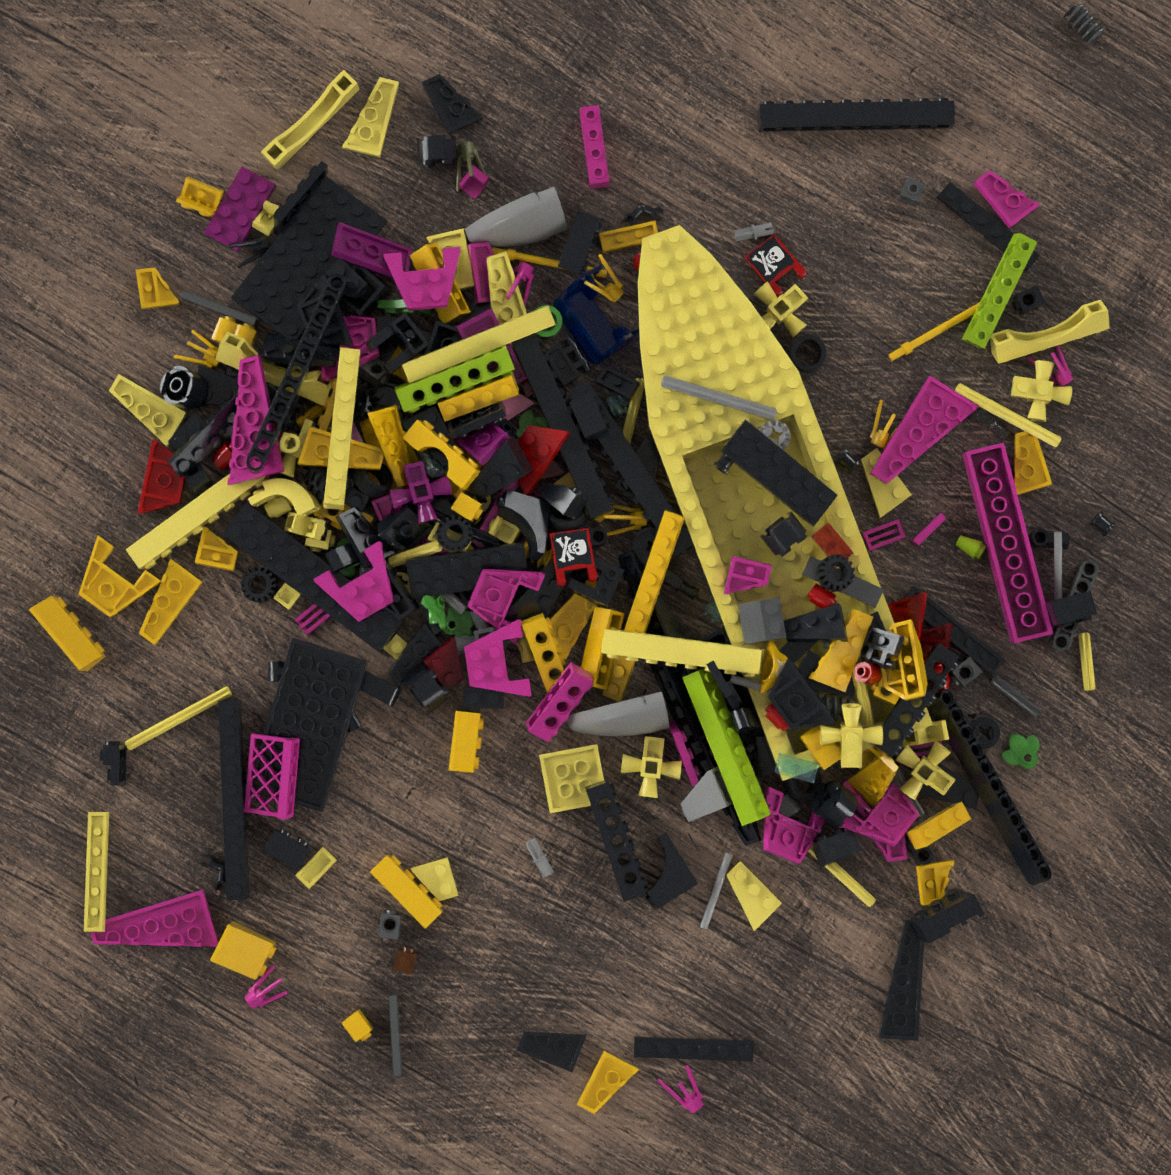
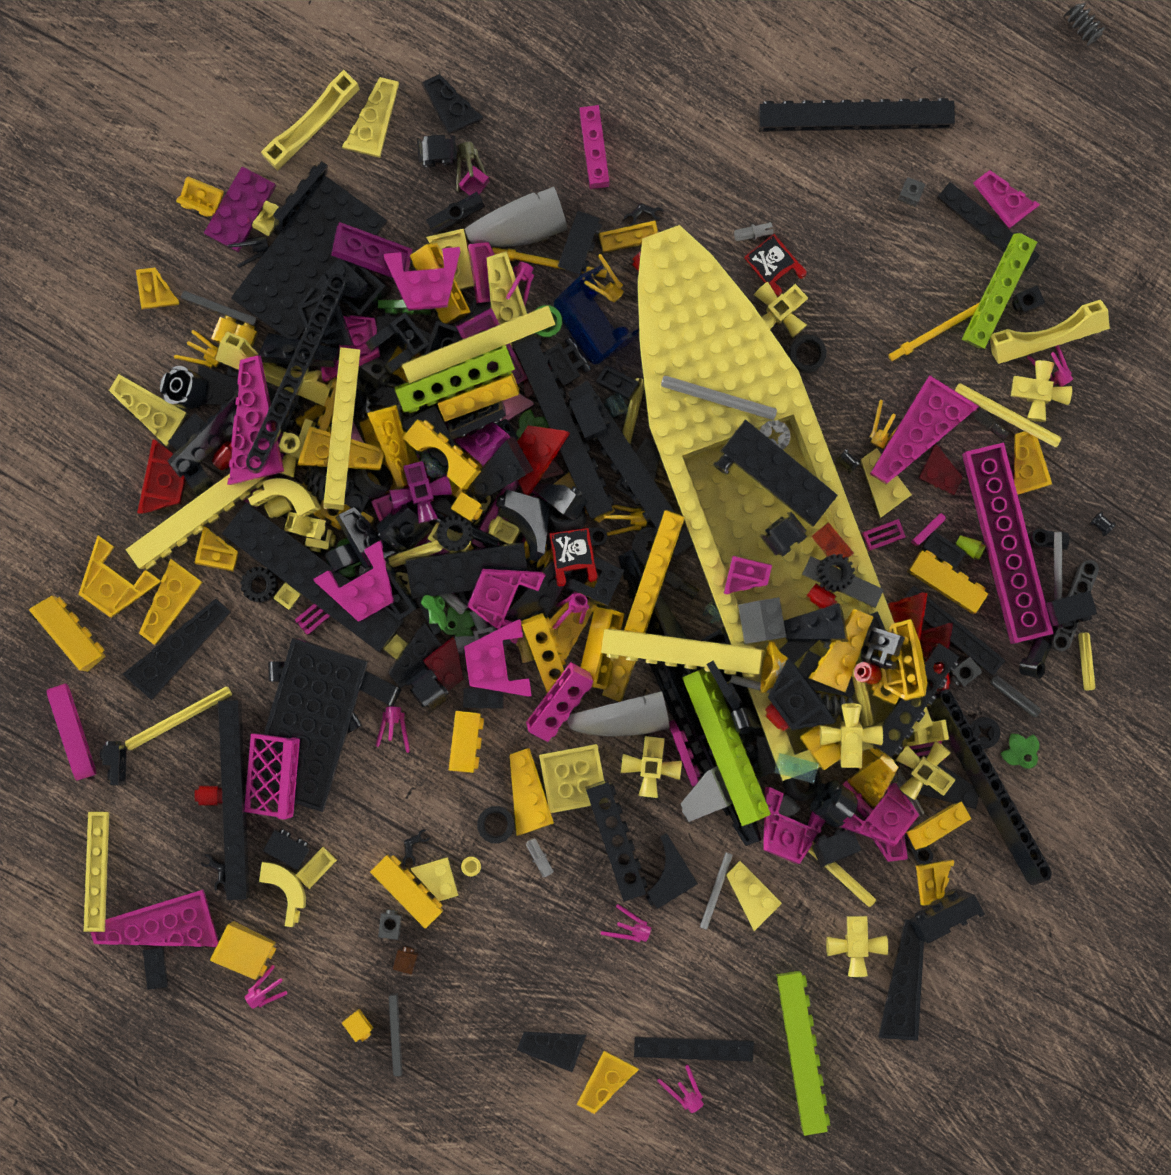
(71, 731): none -> dark pink beam
(155, 968): none -> black plate
(165, 660): none -> black wing
(208, 796): none -> red brick
(290, 884): none -> light yellow arch
(392, 716): none -> dark pink plant
(408, 843): none -> black arm
(466, 206): none -> black piece
(471, 866): none -> light yellow plate
(495, 839): none -> black tyre
(528, 795): none -> yellow wing
(577, 603): none -> dark pink plant
(640, 931): none -> dark pink plant
(802, 1053): none -> lime brick
(857, 945): none -> light yellow brick
(940, 472): none -> dark red wing
(944, 549): none -> black plate
(948, 582): none -> yellow brick
(1034, 664): none -> black piece

